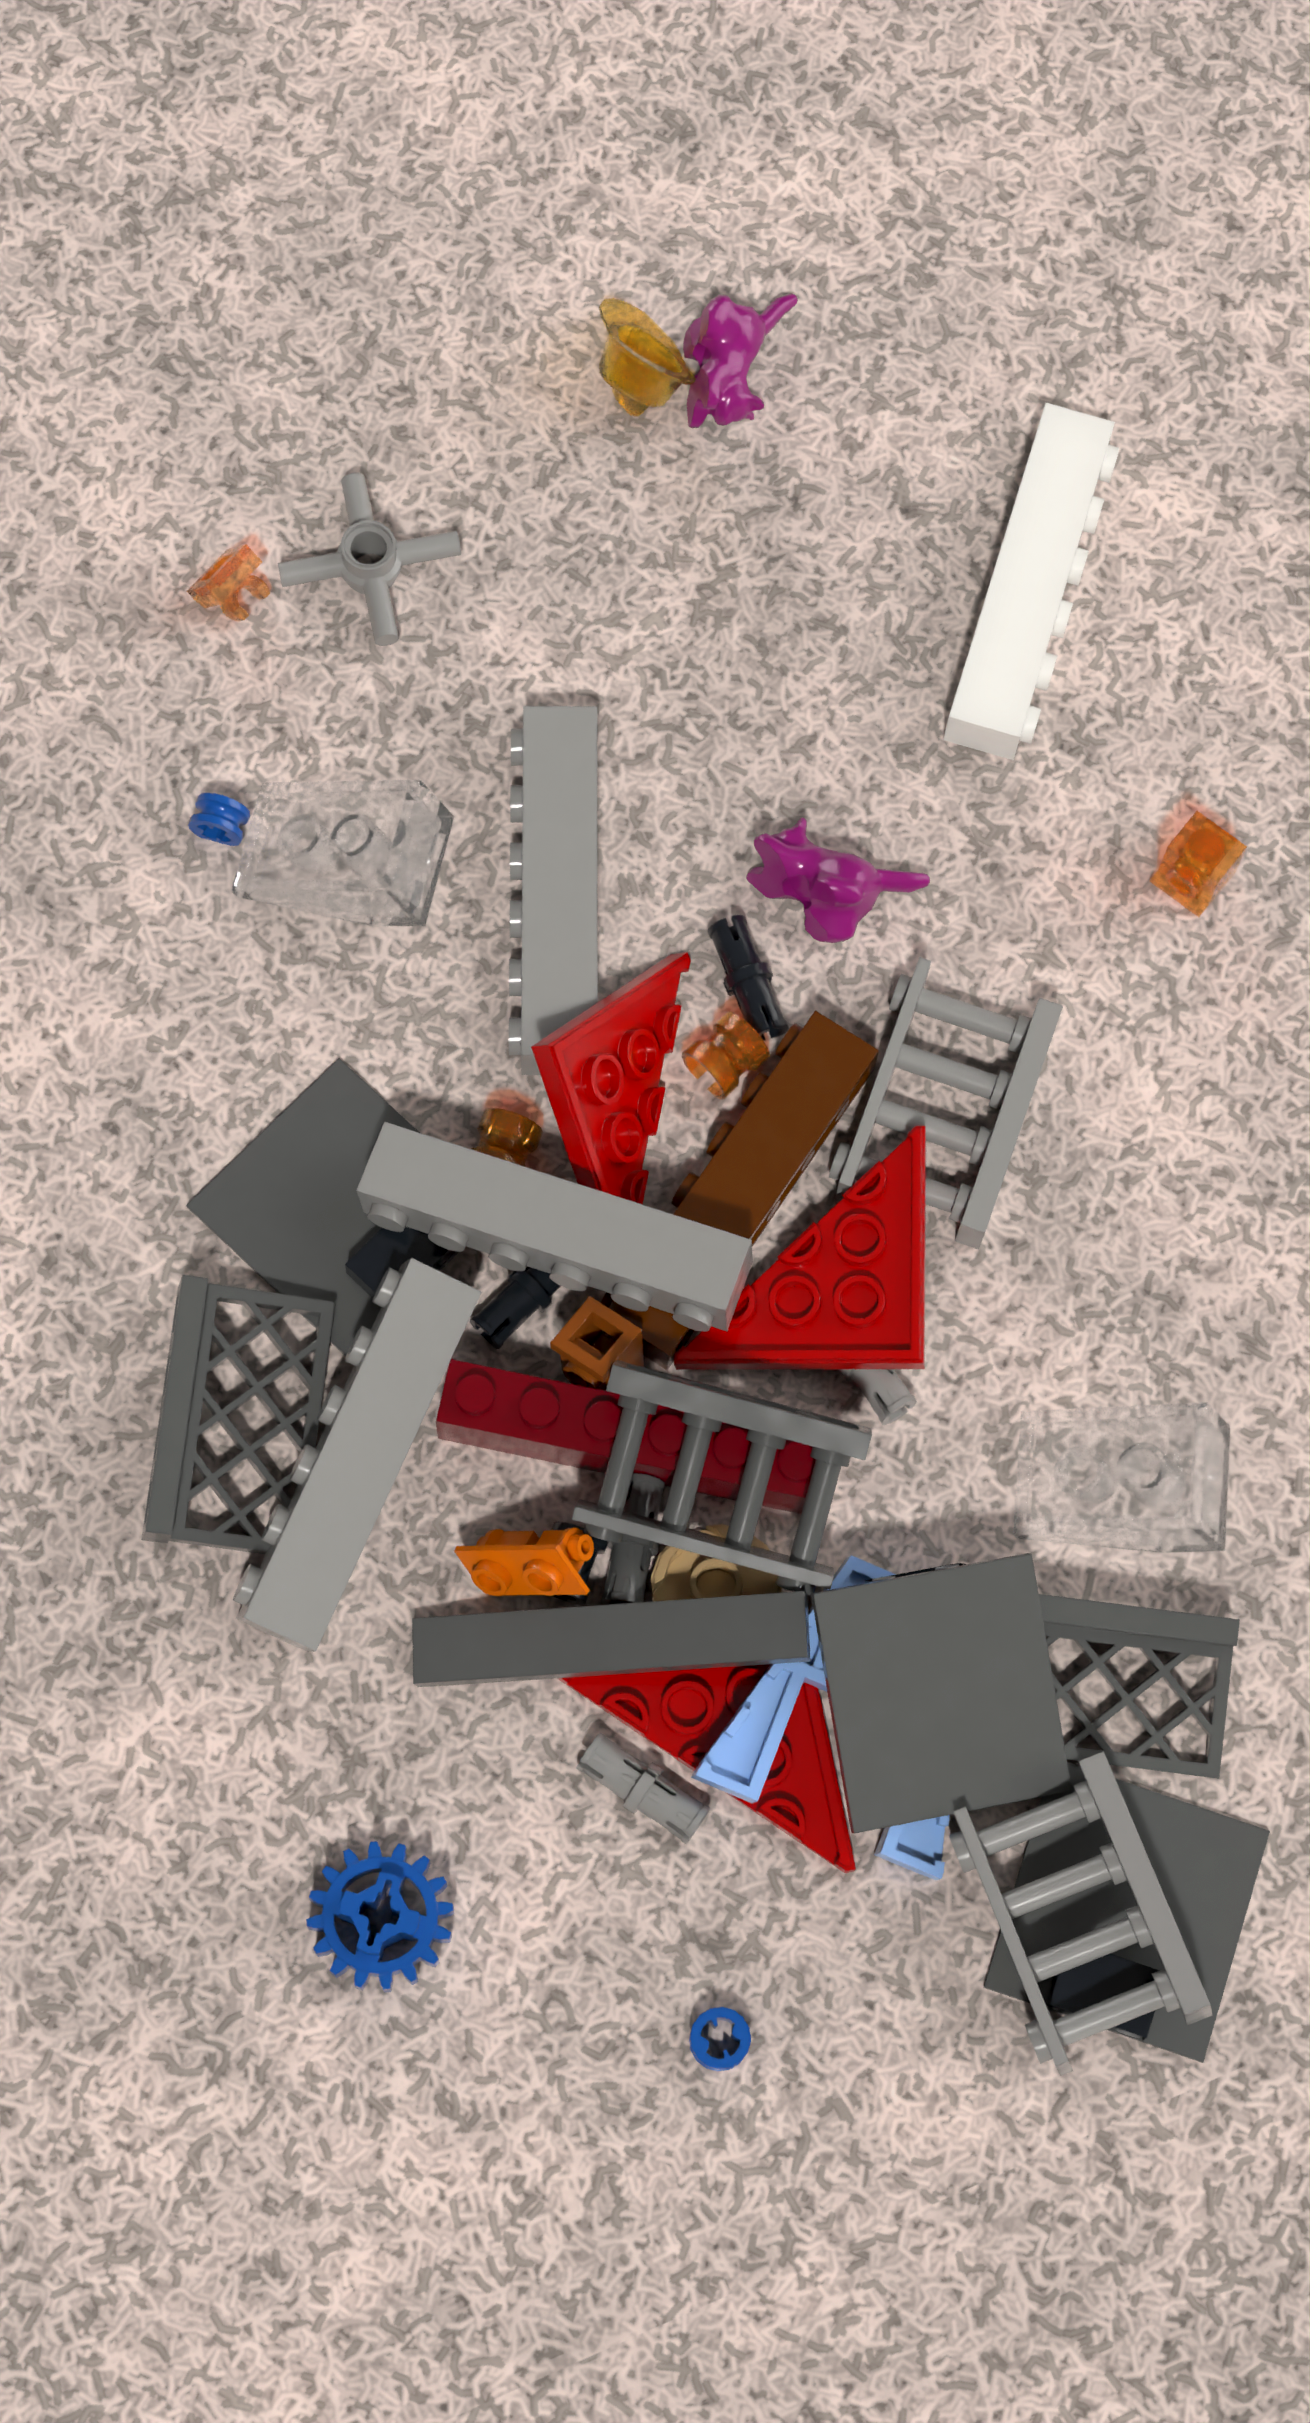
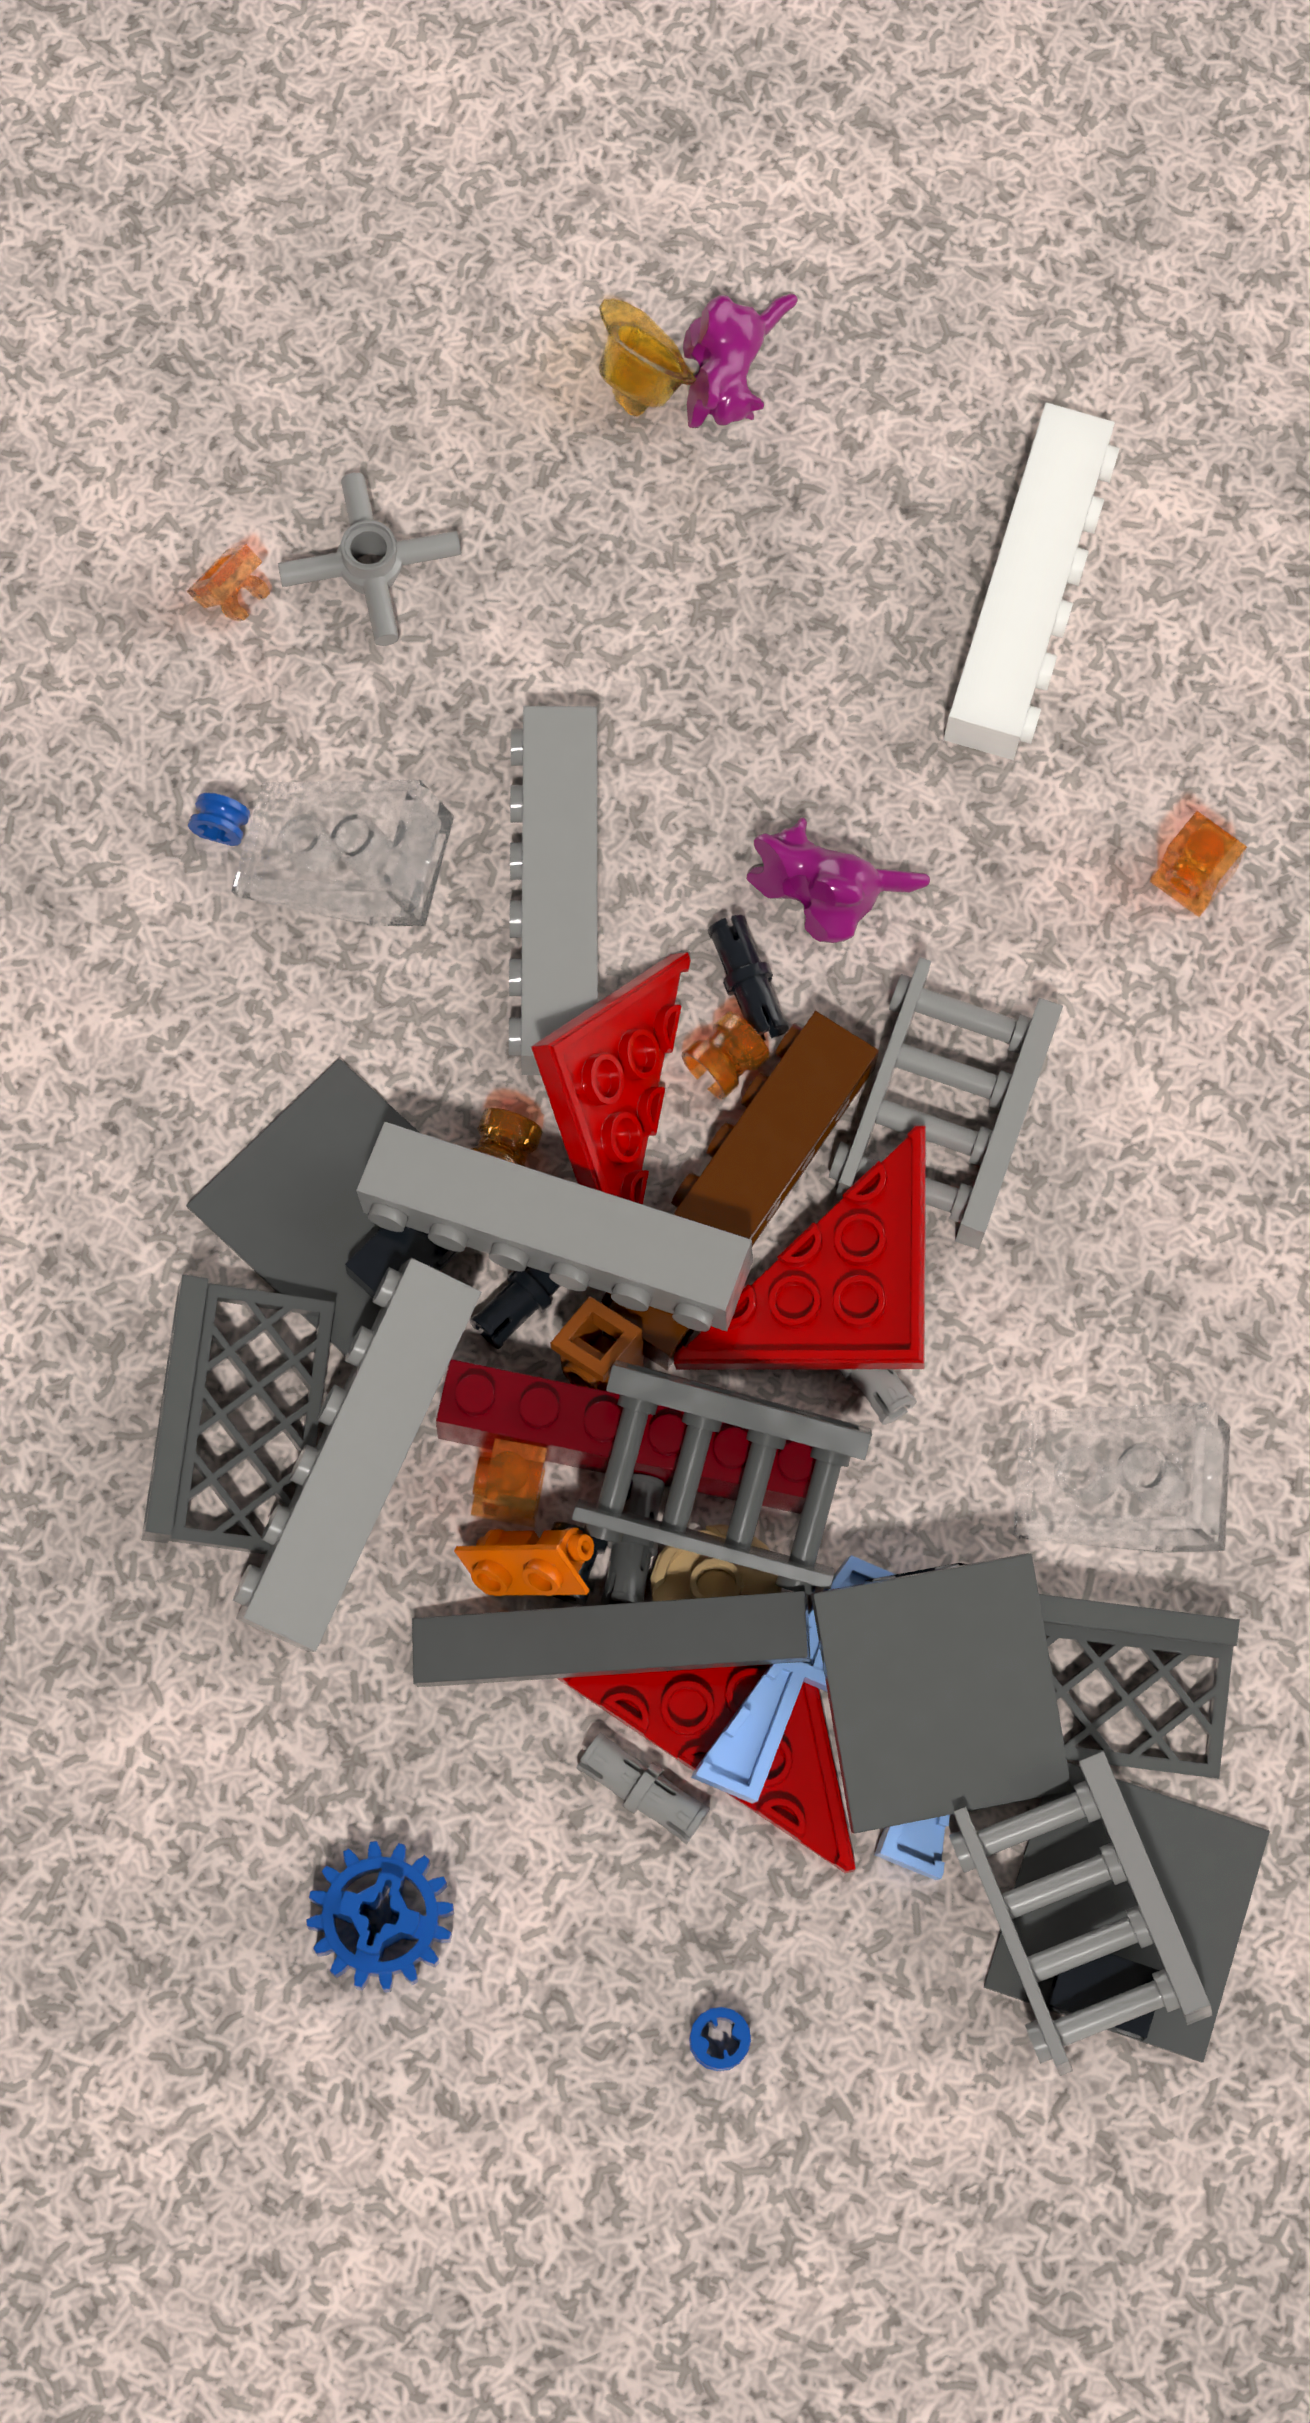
(509, 1483): none -> clear orange brick

